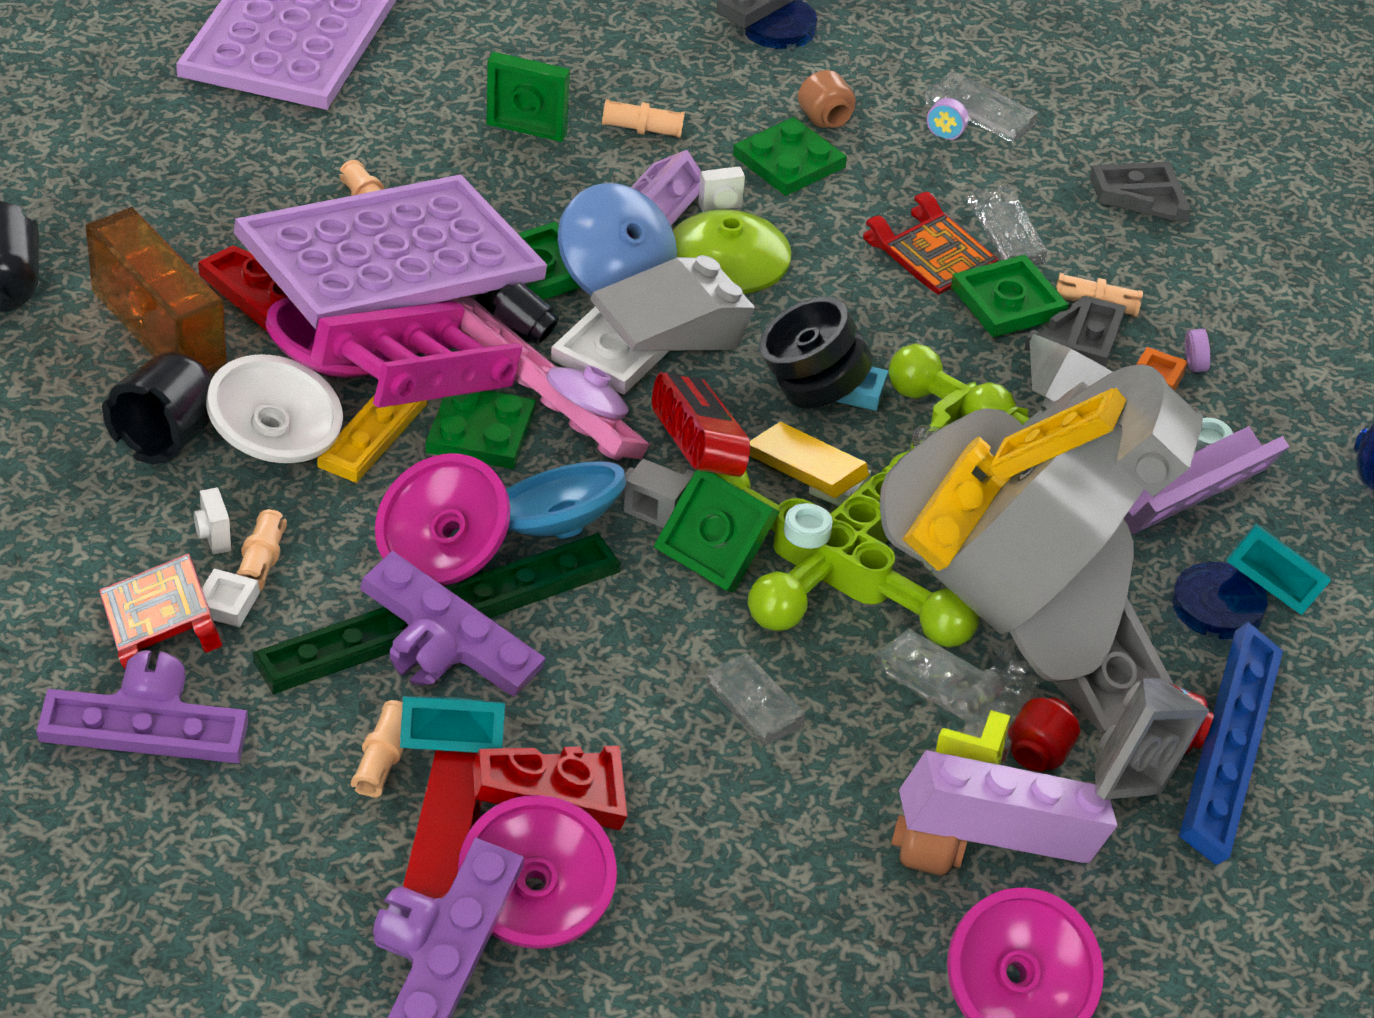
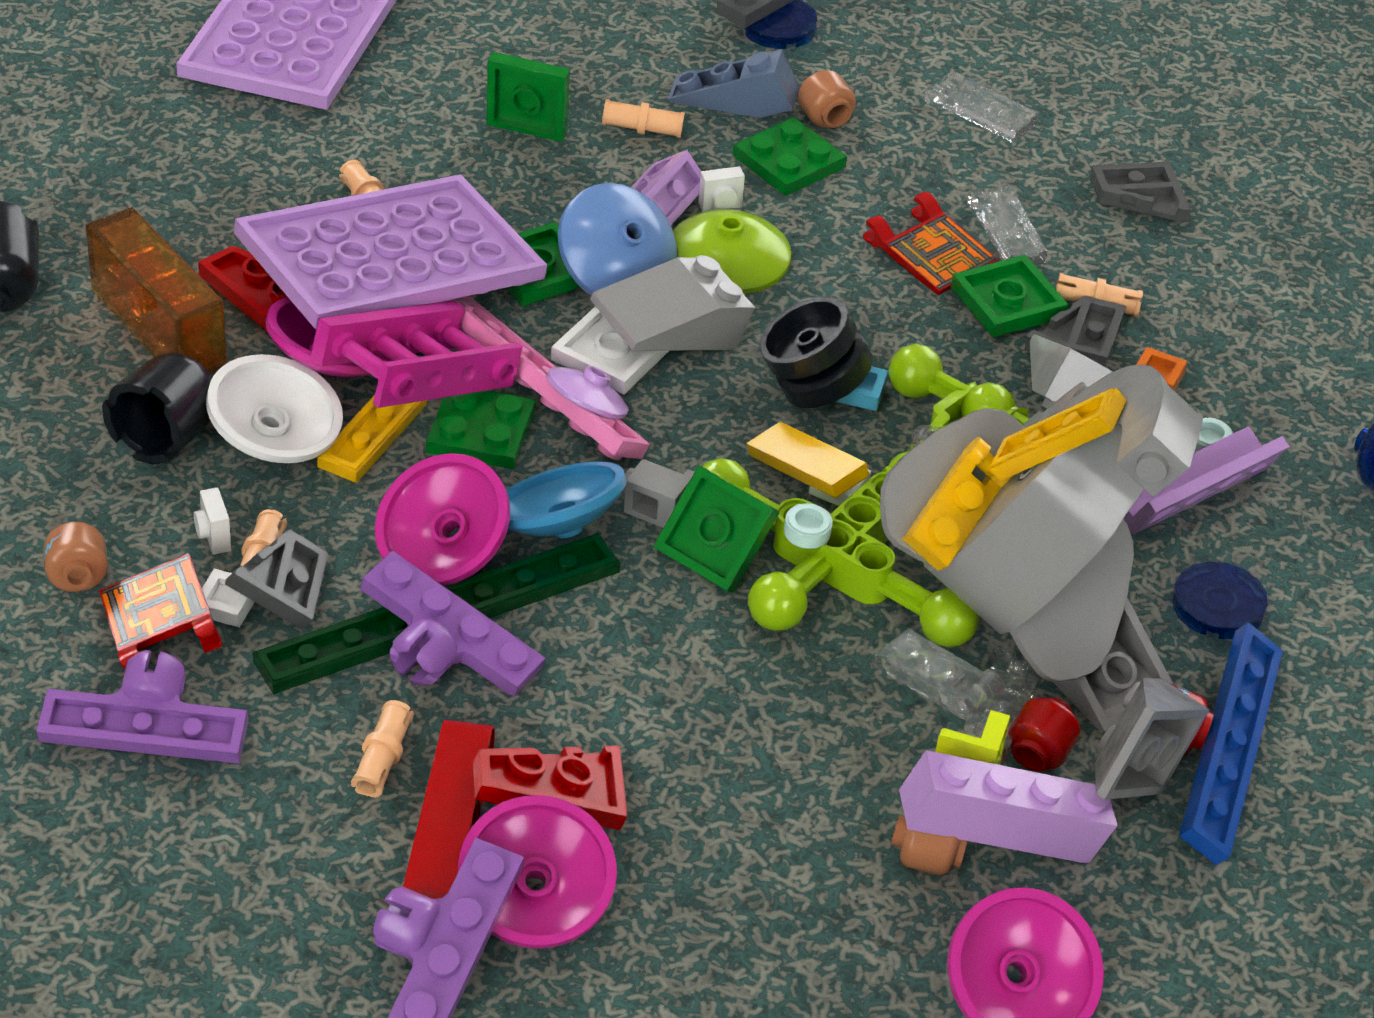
(72, 553): none -> nougat head
(284, 578): none -> dark grey wing
(451, 724): teal slope -> none
(525, 313): black brick -> none
(700, 424): red beam -> none
(747, 87): none -> sand blue slope
(755, 699): clear plate -> none
(947, 118): tile -> none
(1197, 350): lavender tile -> none
(1278, 569): teal slope -> none

